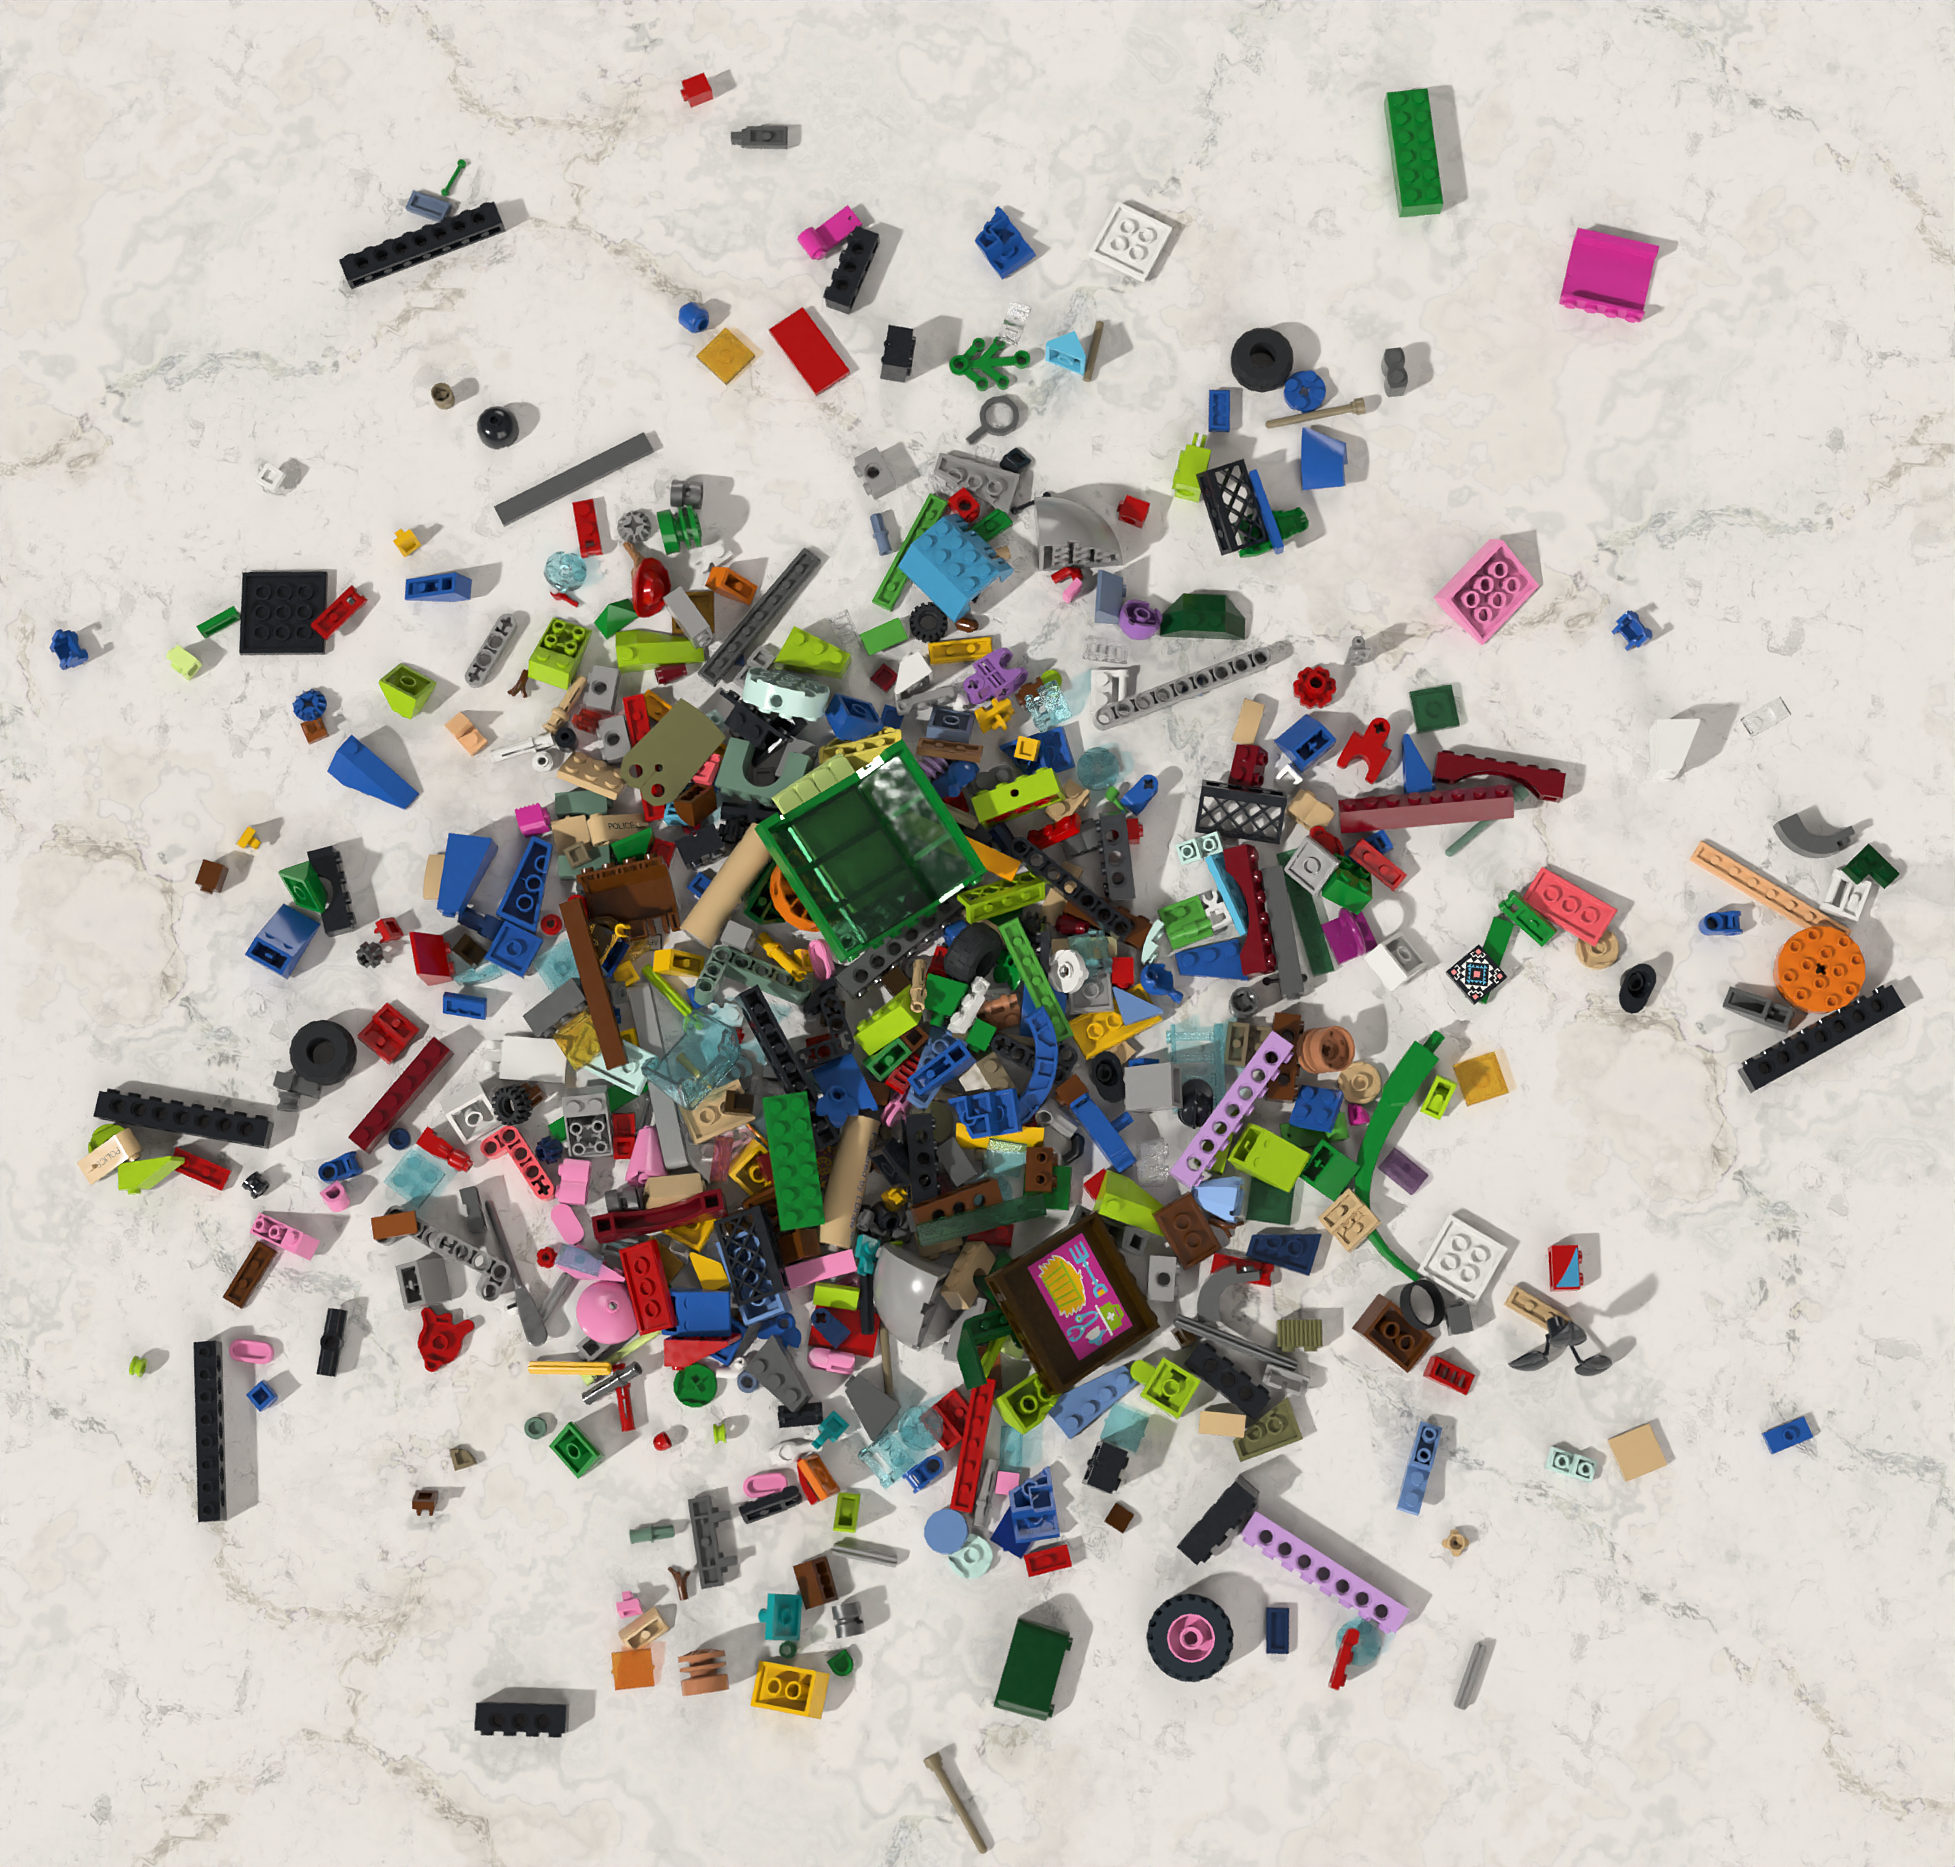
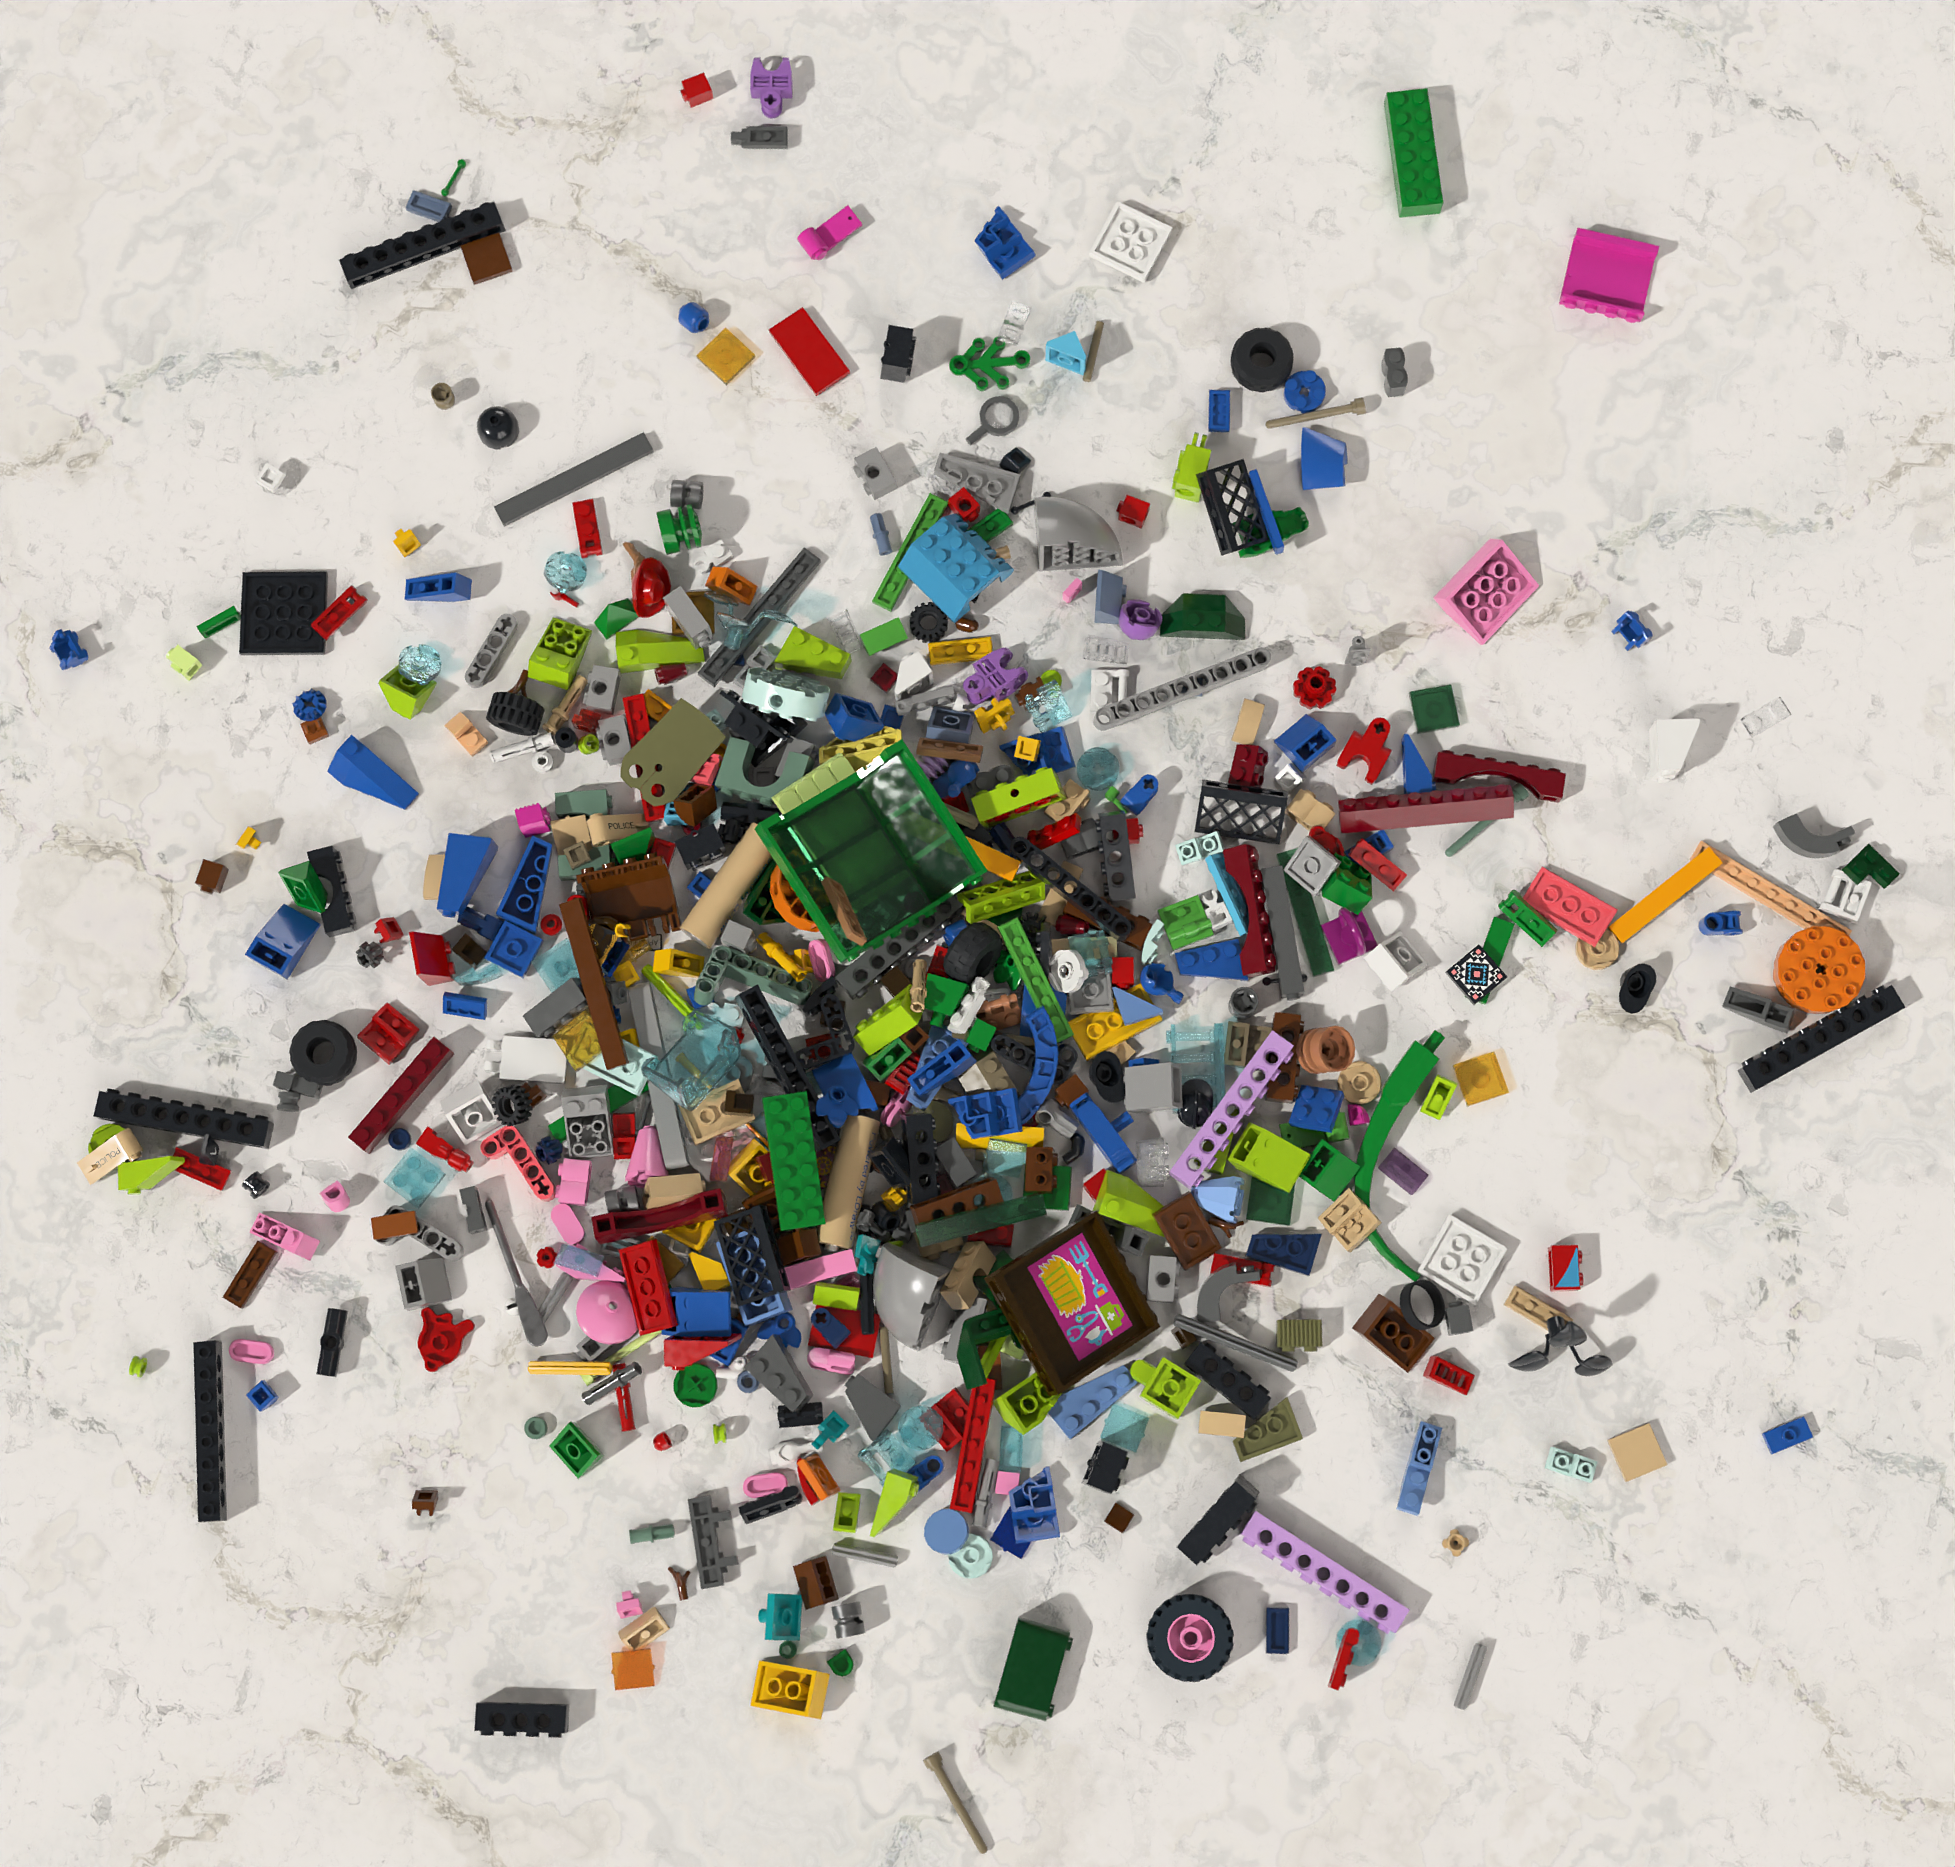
(209, 1151): none -> black slope
(342, 1168): blue piece -> none
(417, 673): none -> clear light blue plate
(462, 1458): dark tan tile -> none
(468, 1259): light grey beam -> none
(486, 258): none -> reddish brown tile
(515, 713): none -> black tyre
(592, 775): tan plate -> none
(594, 742): none -> lime bush
(641, 532): light grey gear -> none
(703, 1672): nougat wheel -> none
(736, 626): none -> clear light blue plant
(771, 86): none -> medium lavender piece
(844, 299): black brick -> none
(844, 911): none -> medium nougat tile
(895, 1495): none -> lime slope
(1047, 1560): red plate -> none
(1067, 572): red arm -> none
(1281, 1377): light grey hinge -> none
(1665, 895): none -> light orange tile

